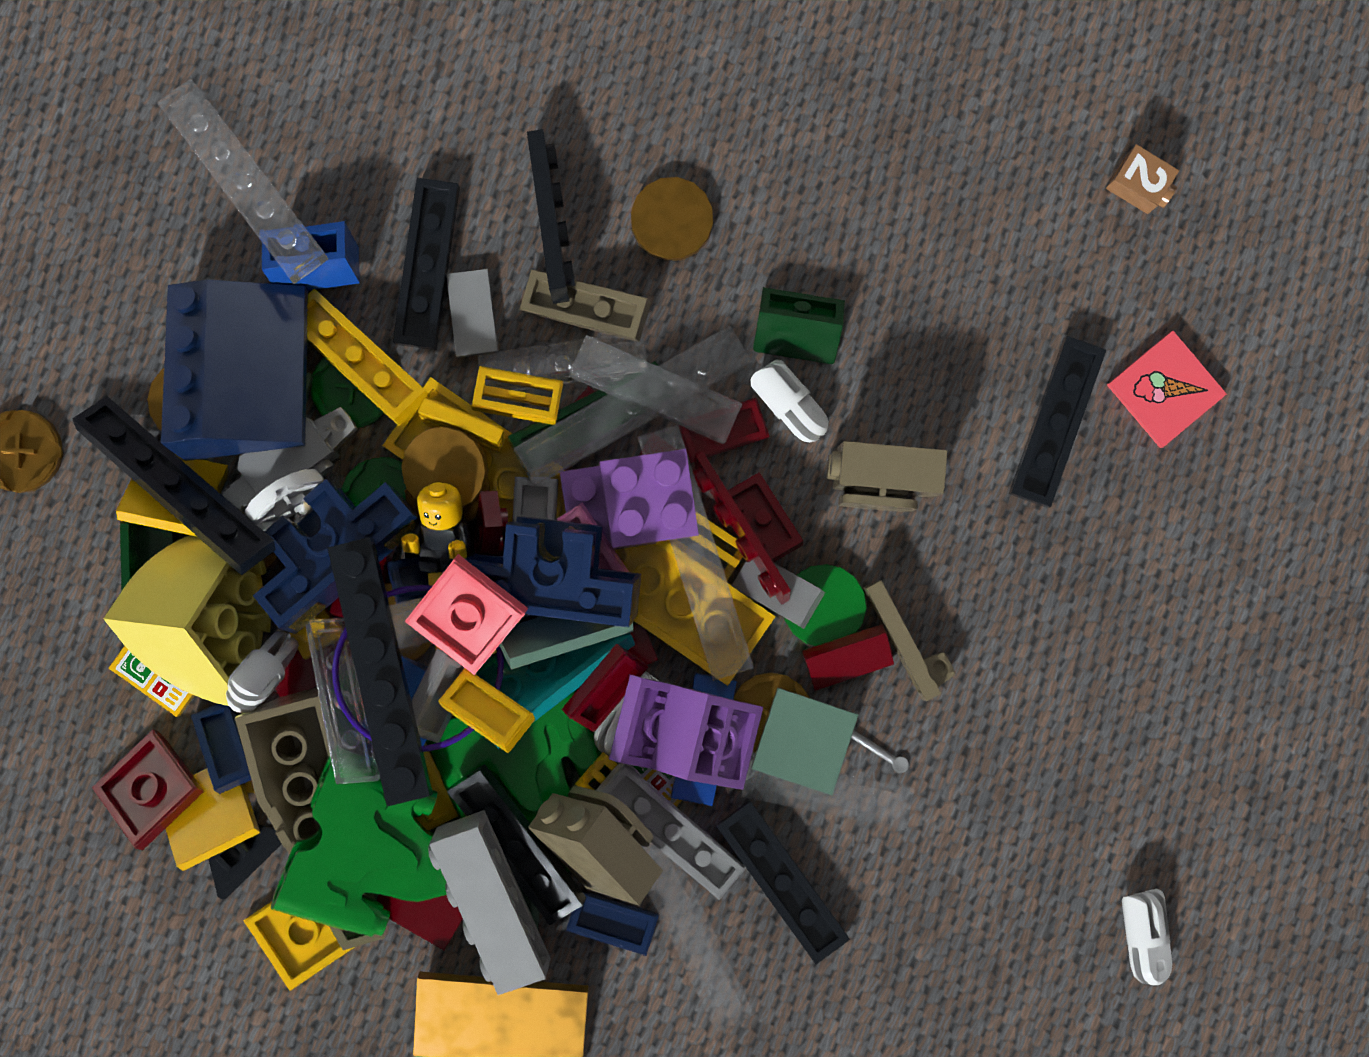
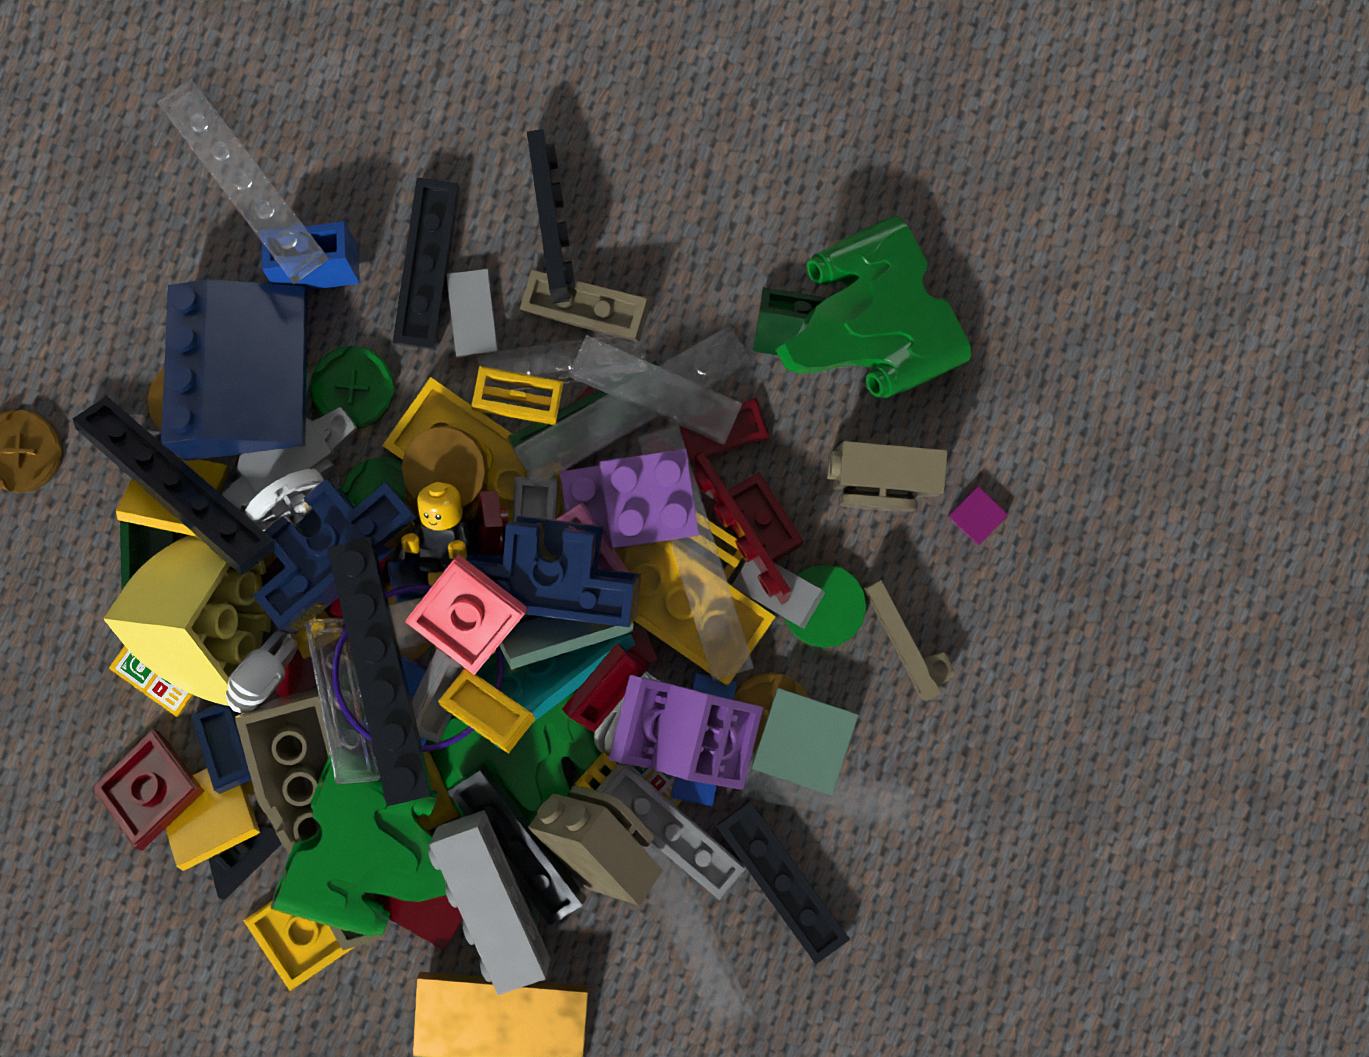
(362, 360): yellow plate -> none
(439, 414): yellow tile -> none
(614, 923): dark blue tile -> none
(671, 218): pearl gold tile -> none
(790, 401): white arm -> none
(848, 657): dark red tile -> none
(880, 316): none -> green rock
(898, 763): light grey hinge -> none
(977, 515): none -> magenta tile
(1057, 421): black plate -> none
(1144, 180): medium nougat brick -> none
(1148, 936): white arm -> none
(1166, 389): coral tile -> none

